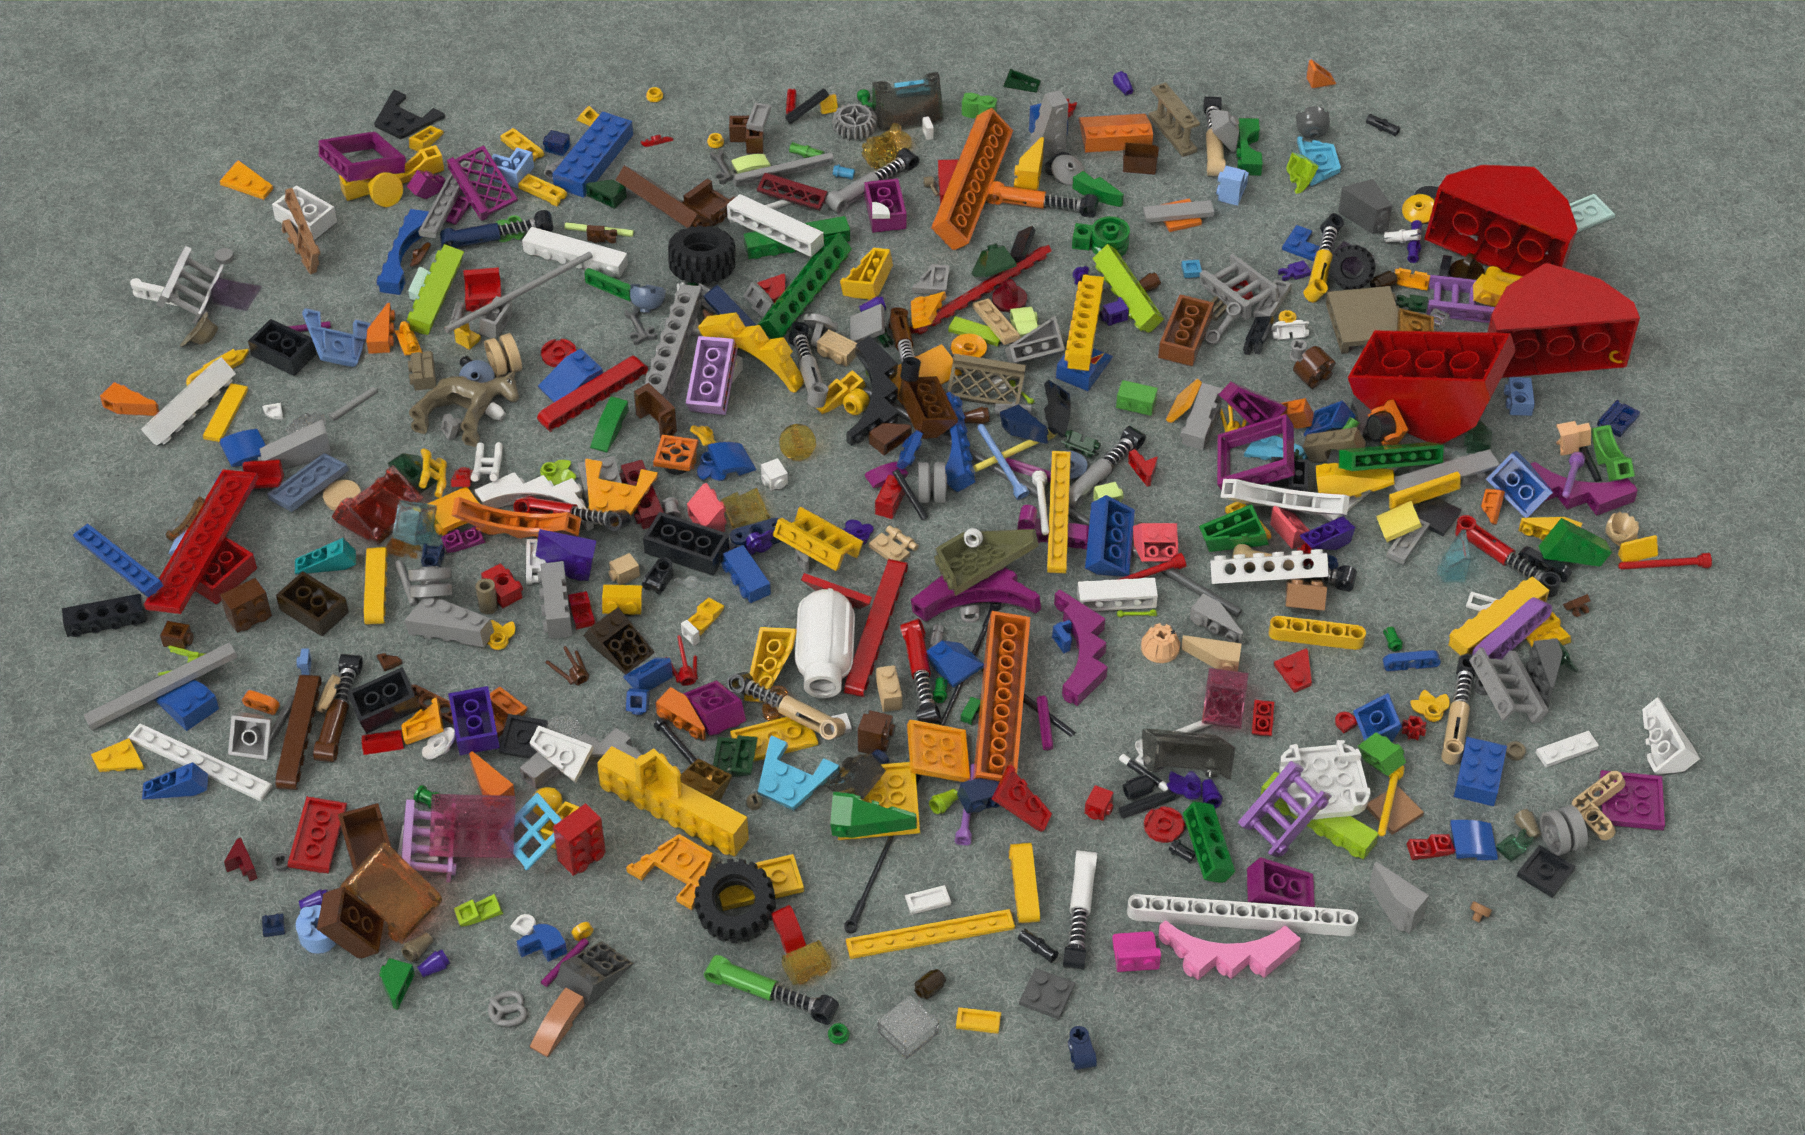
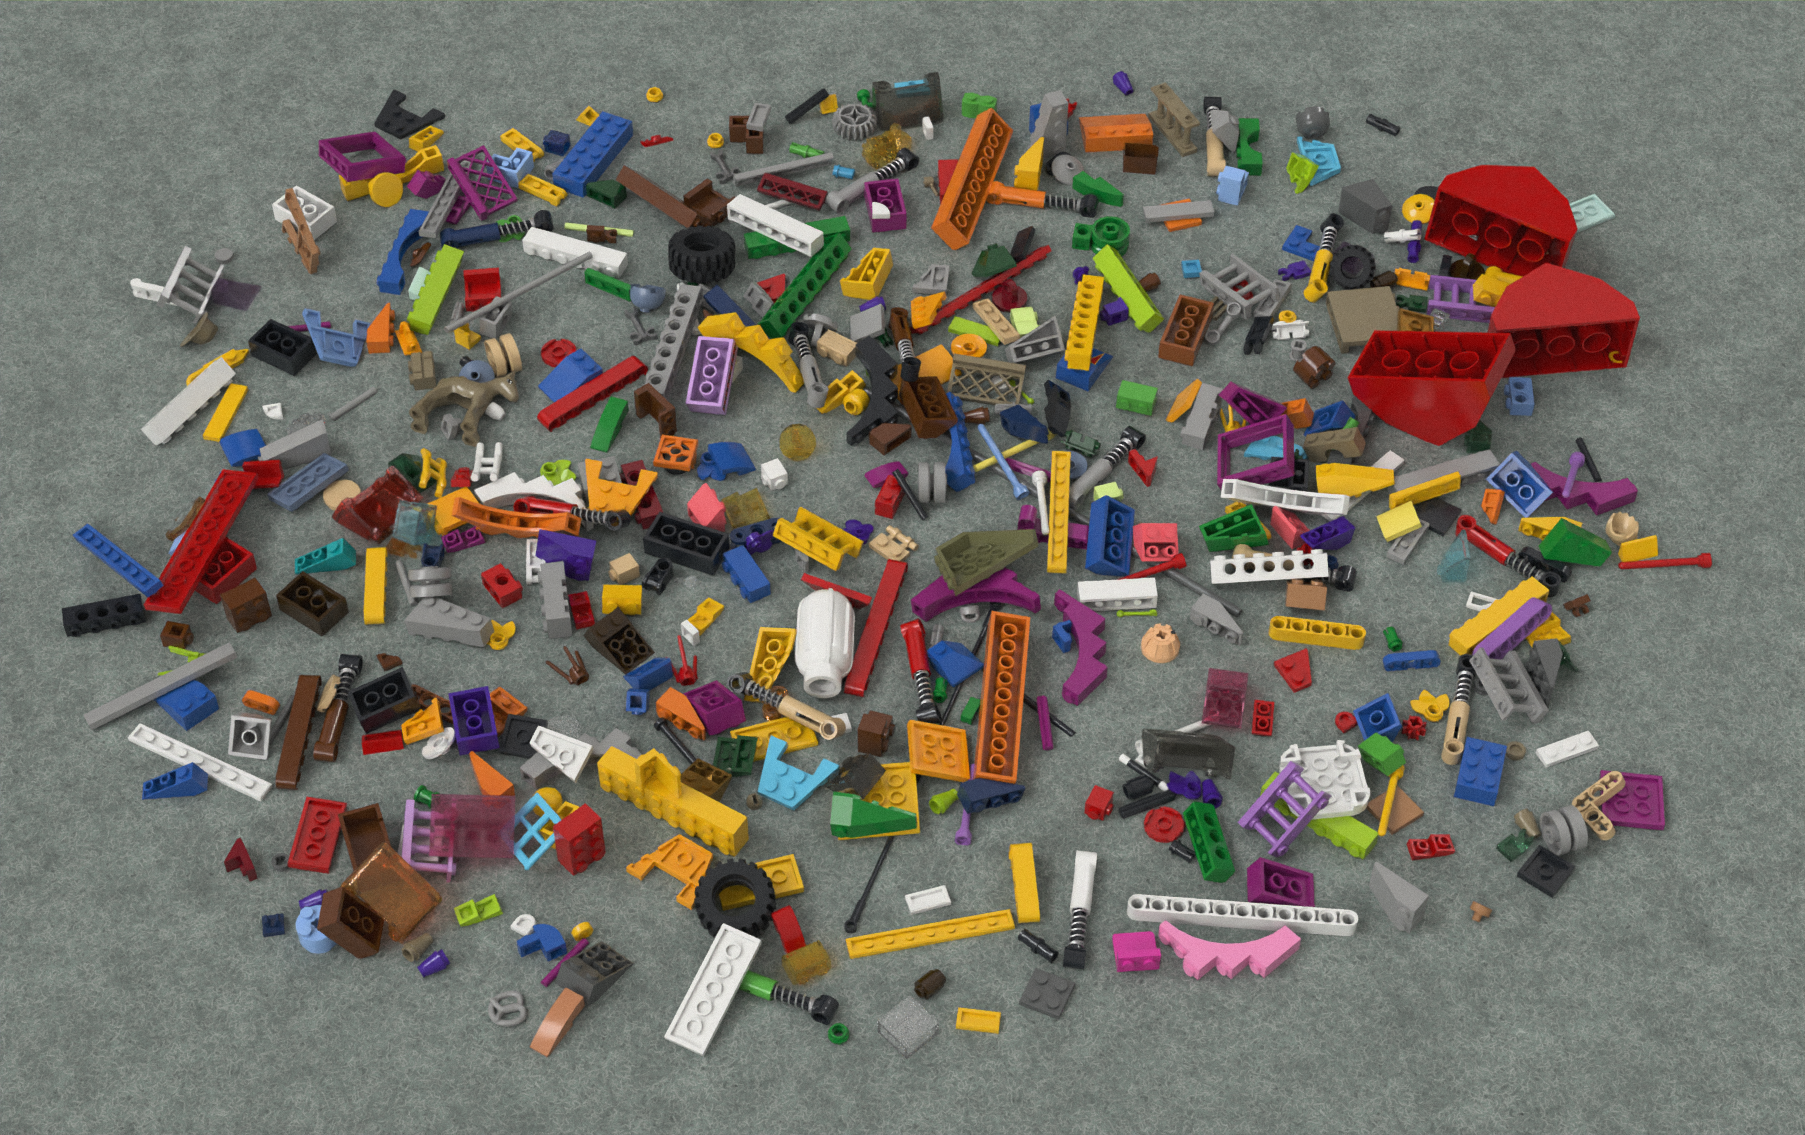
(117, 757): yellow wing -> none
(125, 401): orange slope -> none
(246, 181): light orange wing -> none
(304, 661): medium blue plate -> none
(396, 979): green slope -> none
(486, 596): dark tan piece -> none
(670, 505): light grey bush -> none
(704, 433): yellow plate -> none
(713, 989): none -> white plate
(750, 162): yellowish green slope -> none
(791, 100): red axle -> none
(881, 757): dark blue tile -> none
(889, 688): tan brick -> none
(910, 445): blue wing -> none
(970, 541): white plate -> none
(1016, 81): dark green slope -> none
(1019, 800): red wing -> none
(1081, 1048): dark blue piece -> none
(1215, 653): tan slope -> none
(1318, 76): orange slope -> none
(1384, 427): piece -> none
(1391, 456): green brick -> none
(1473, 839): blue slope -> none
(1573, 436): light nougat piece -> none
(1608, 453): bright green arch -> none
(1619, 417): clear blue plate -> none
(1669, 744): white wedge -> none

